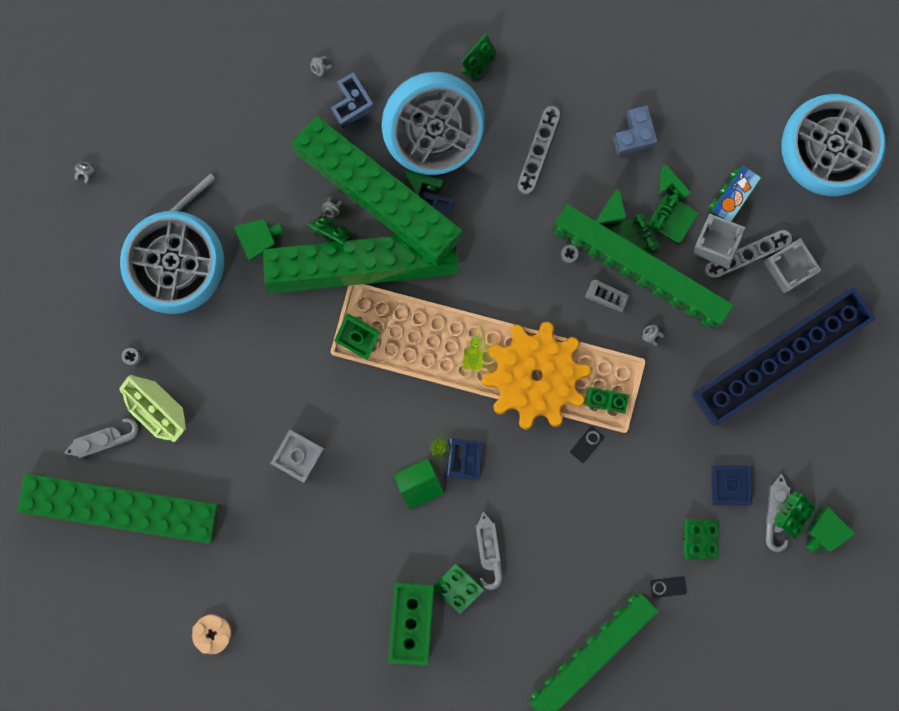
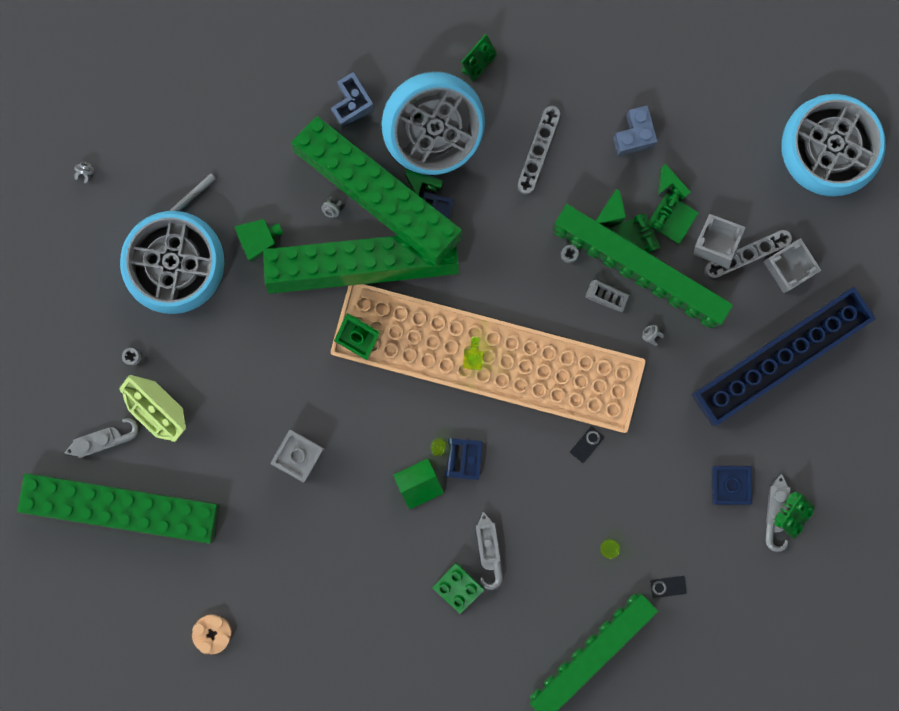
(318, 67): light grey plate -> none
(324, 225): green hinge -> none
(400, 631): green brick -> none
(530, 396): light orange plate -> none
(606, 400): green slope -> none
(609, 548): none -> clear neon green plate
(700, 539): green hinge -> none
(735, 193): brick -> none
(827, 531): green torso -> none

